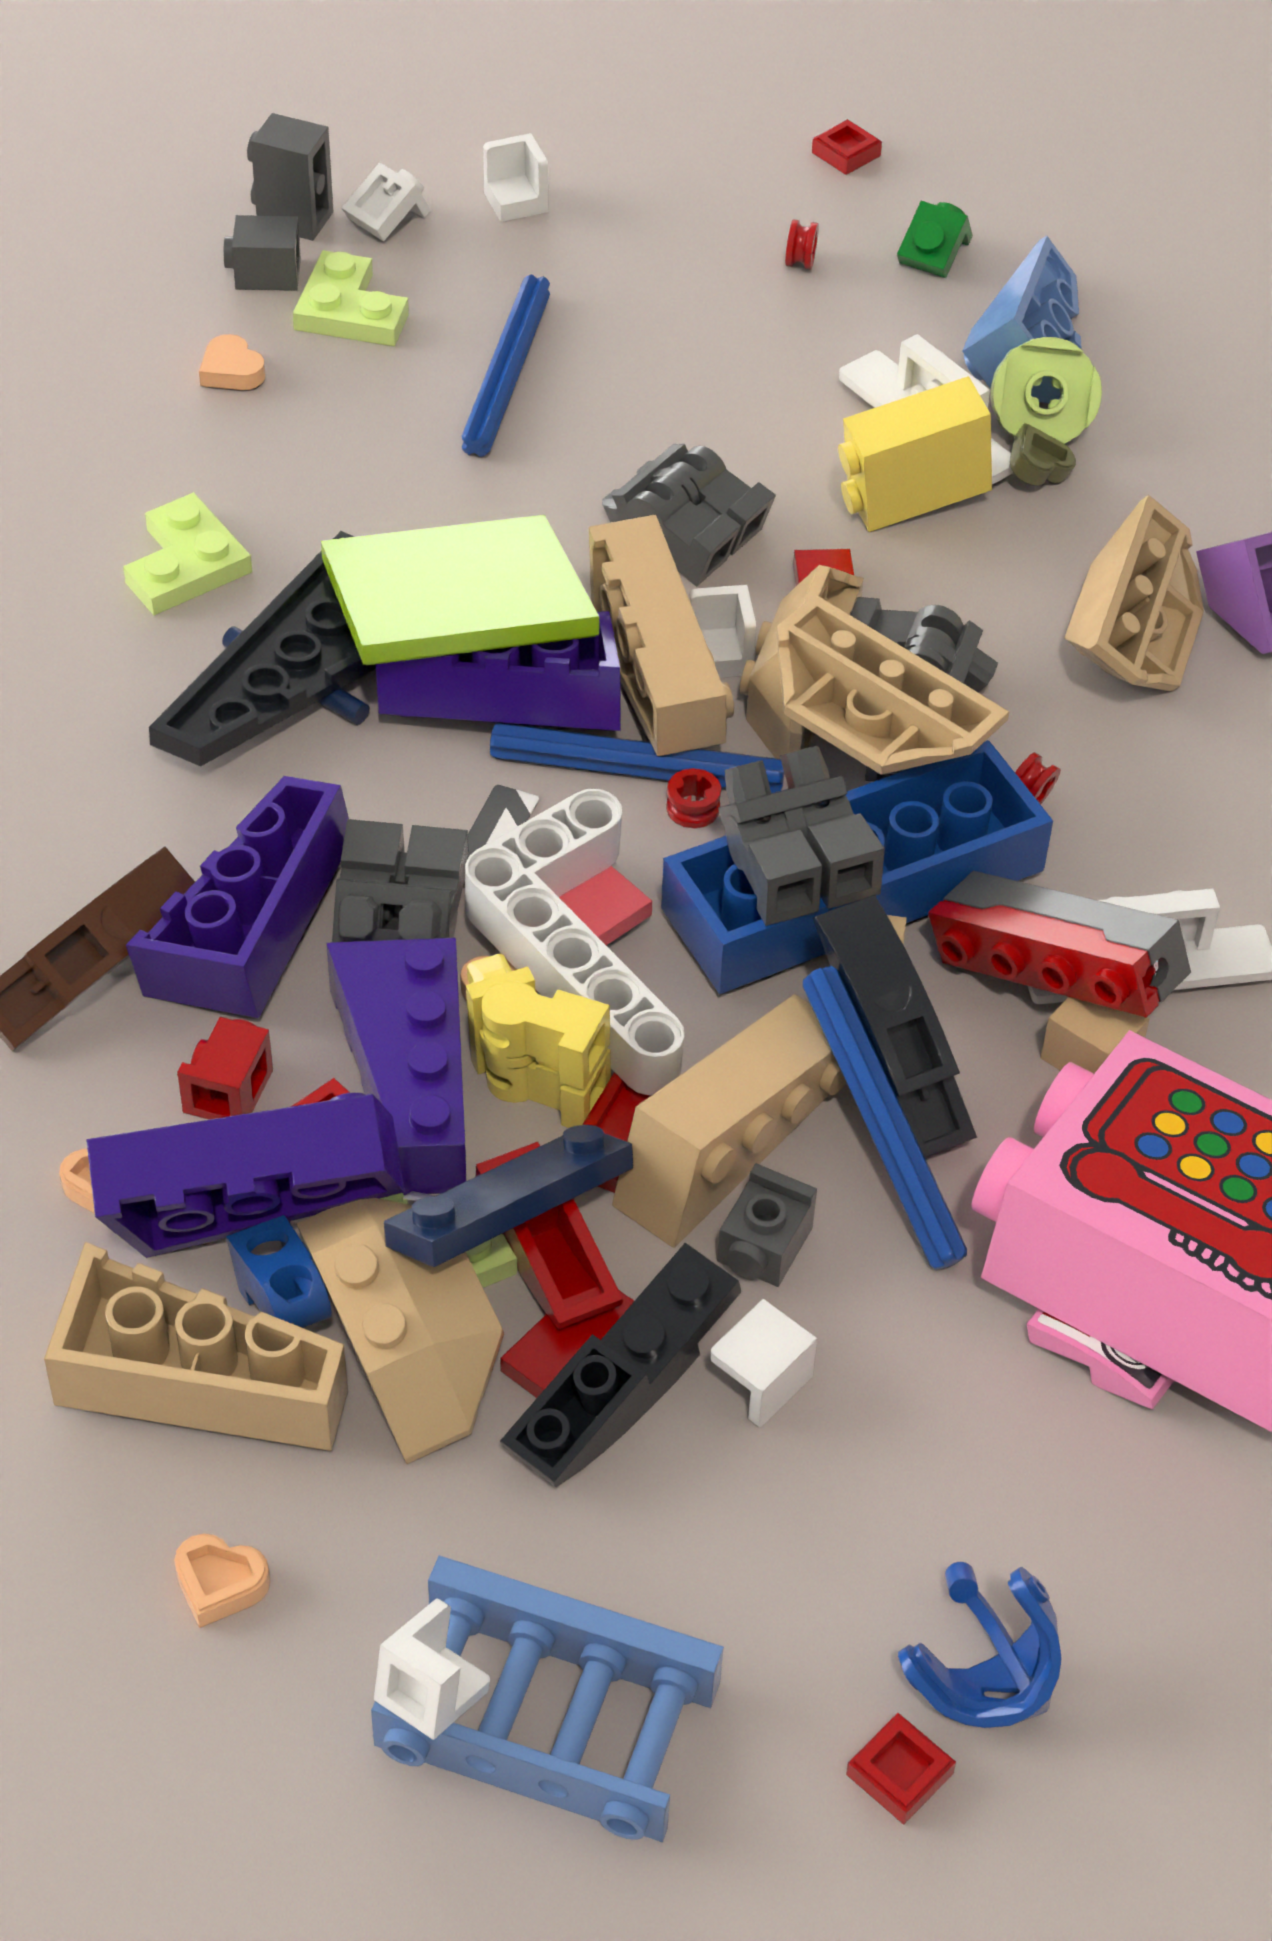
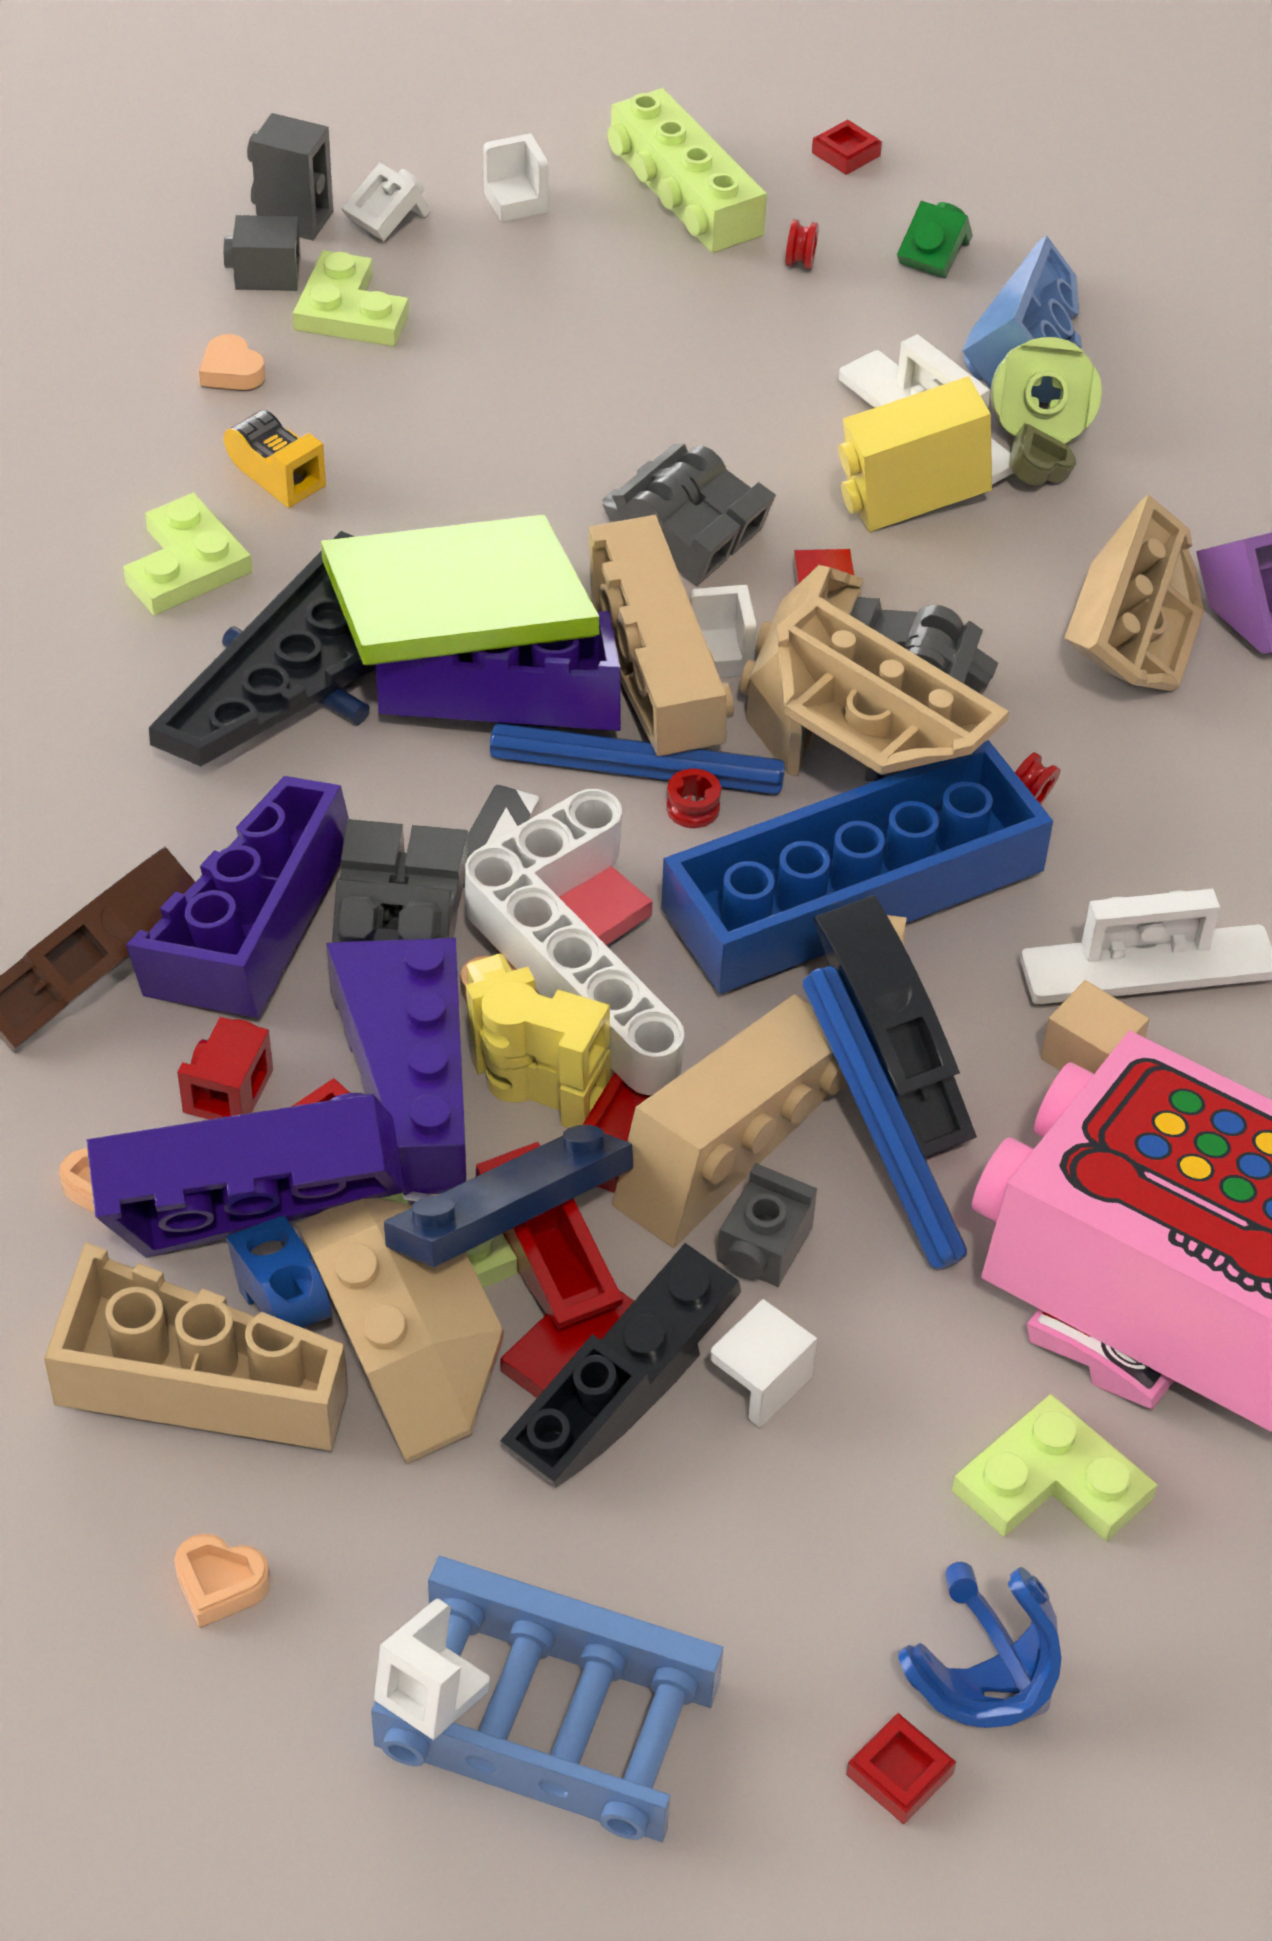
(273, 454): none -> yellow leg
(505, 366): blue axle -> none
(687, 170): none -> yellowish green brick
(799, 838): dark grey hips -> none
(1055, 1456): none -> yellowish green plate
(1061, 942): red piece -> none

